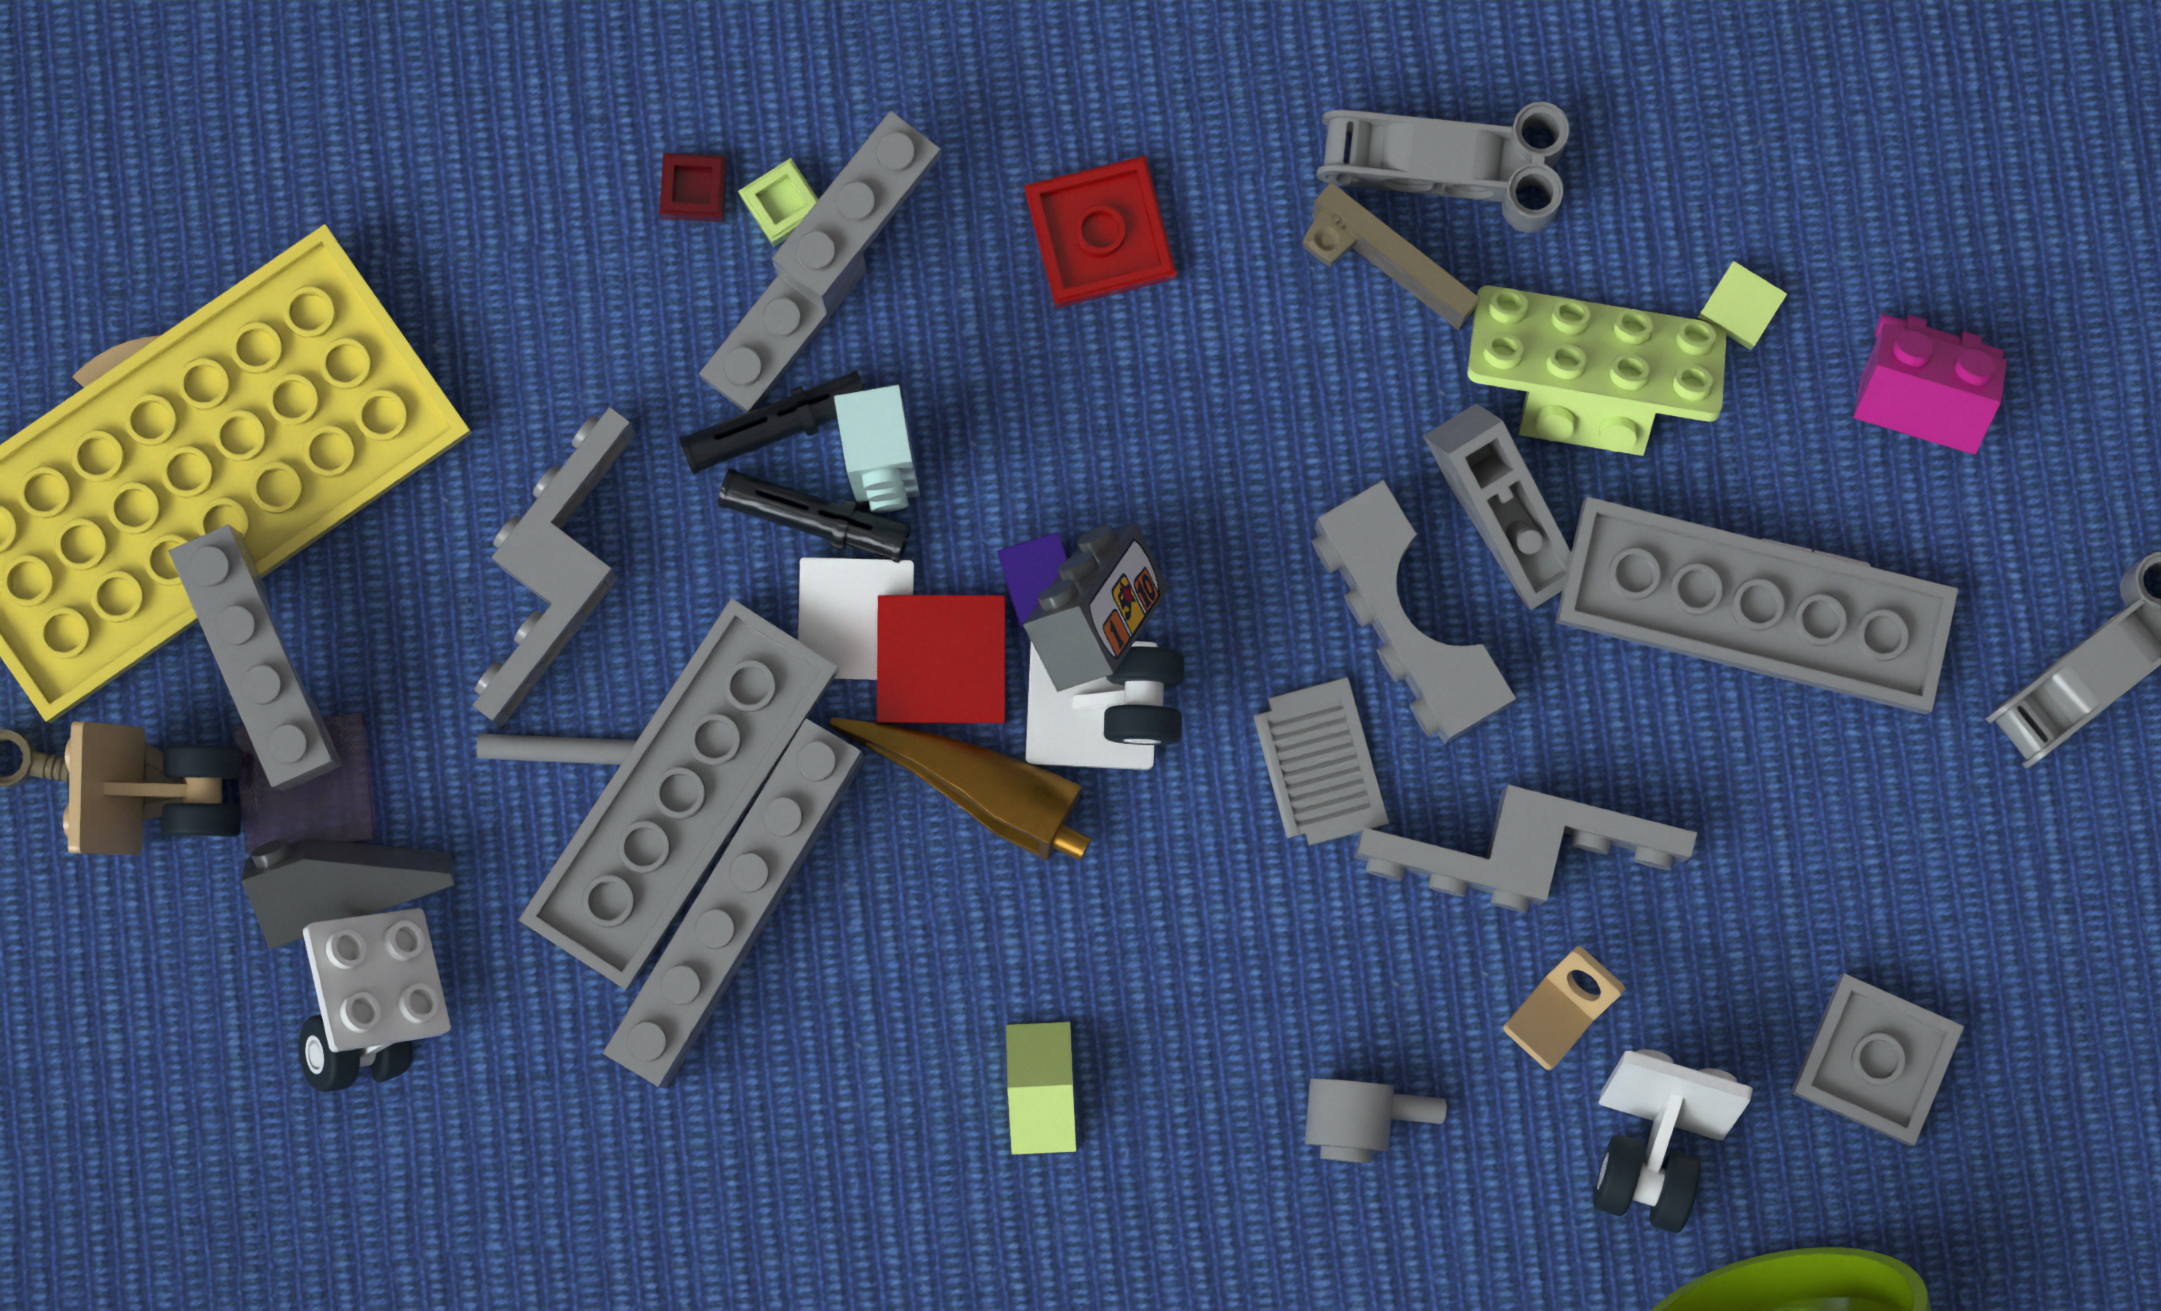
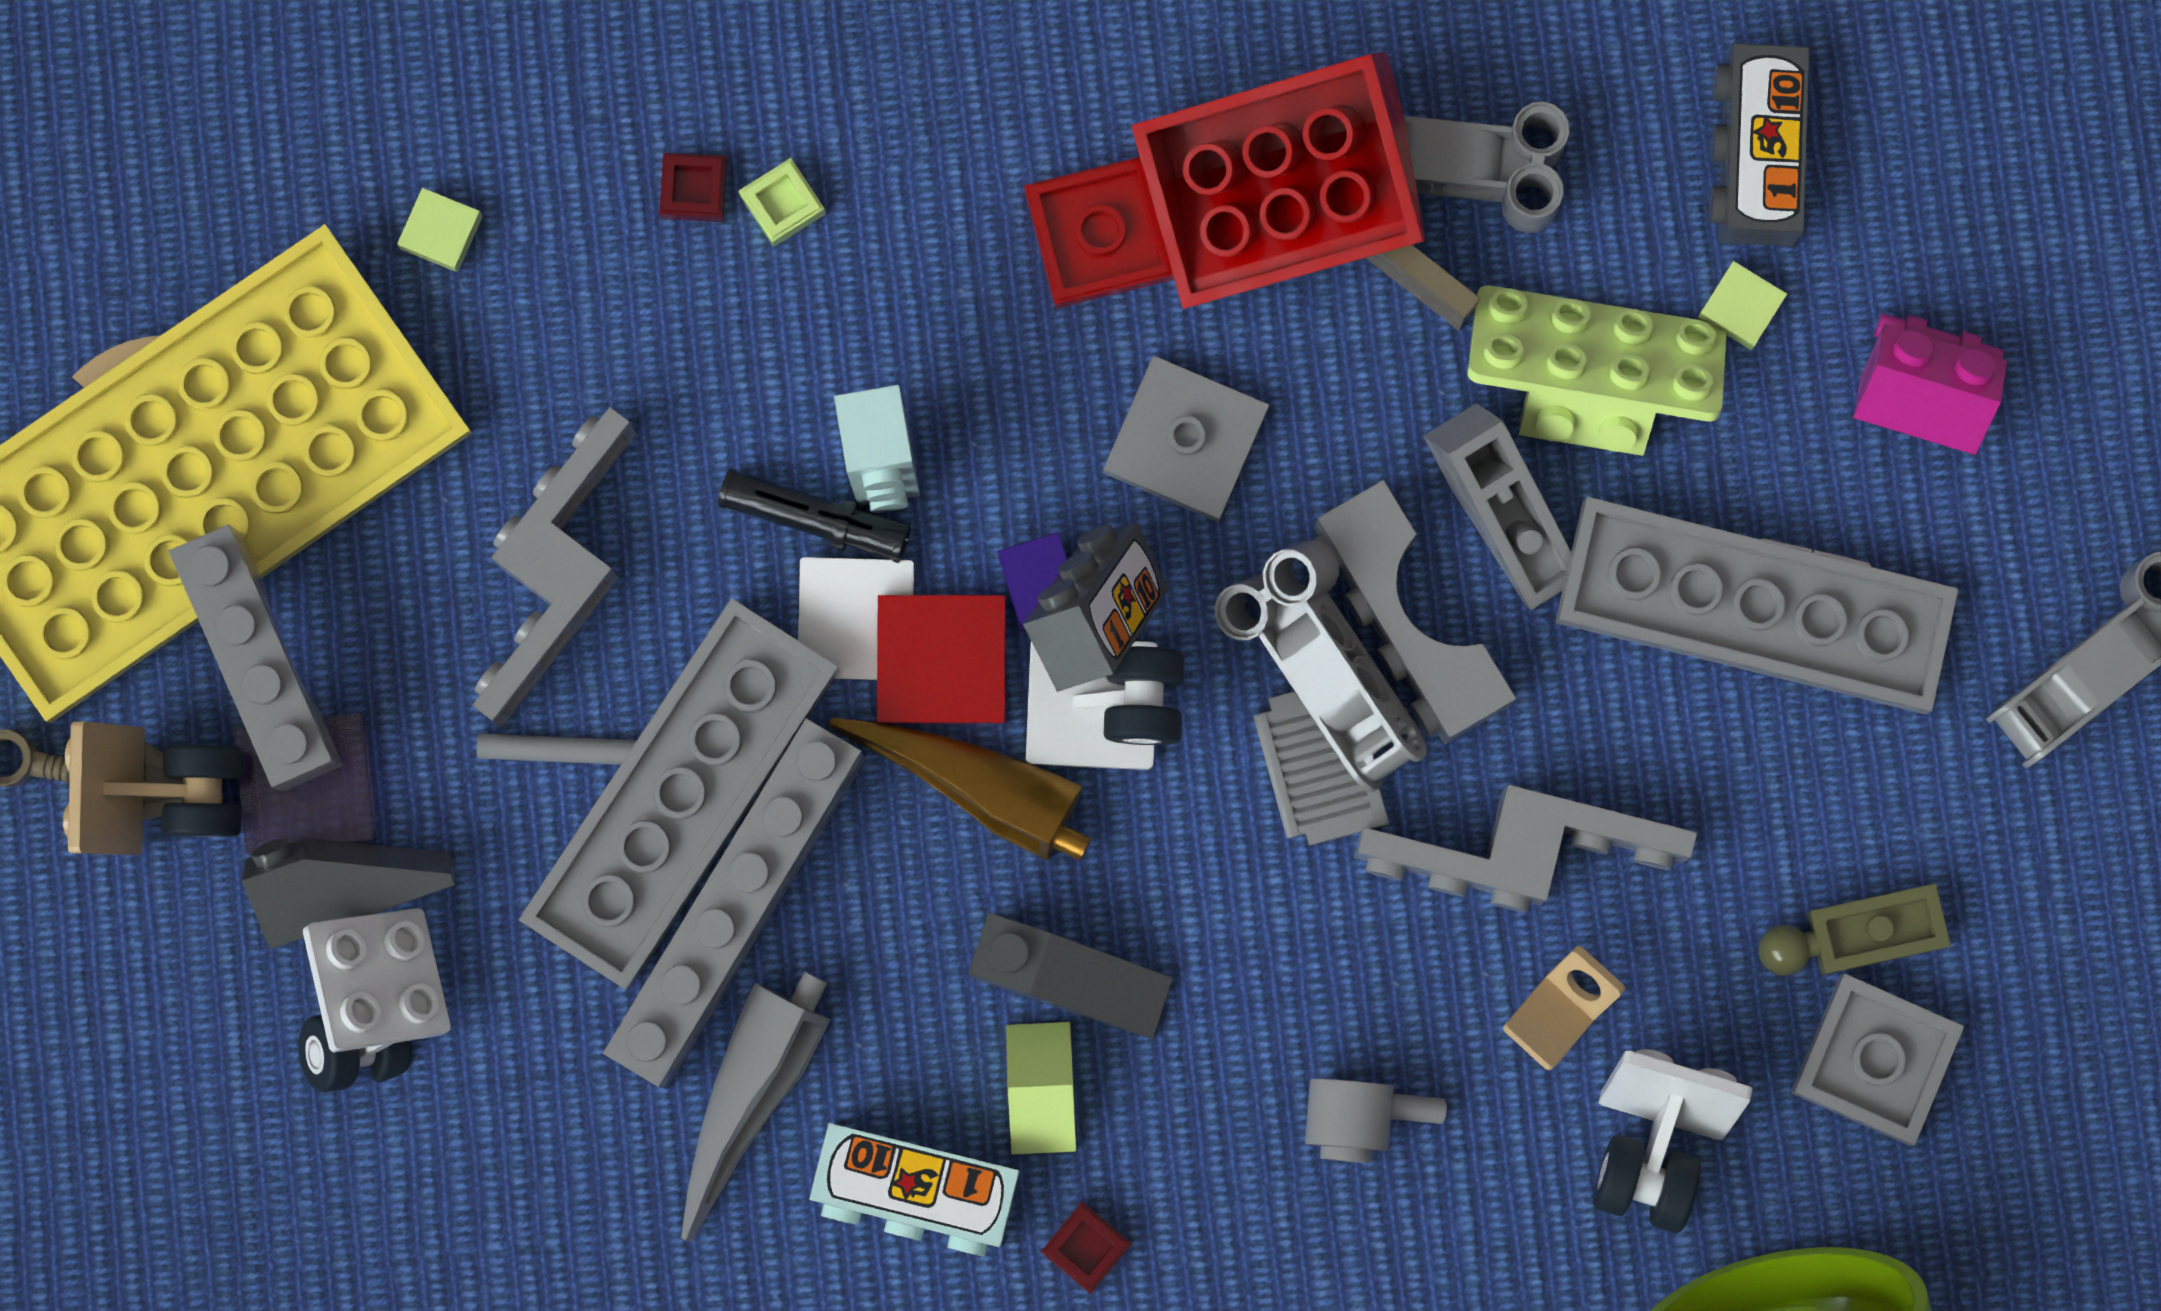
(439, 230): none -> yellowish green tile
(758, 1070): none -> light grey piece
(767, 424): black pin -> none
(820, 262): light grey bracket -> none
(913, 1189): none -> brick
(1069, 976): none -> dark grey slope
(1086, 1247): none -> dark red tile
(1185, 439): none -> light grey plate
(1282, 179): none -> red slope
(1324, 661): none -> light grey piece
(1760, 145): none -> brick
(1859, 933): none -> olive plate

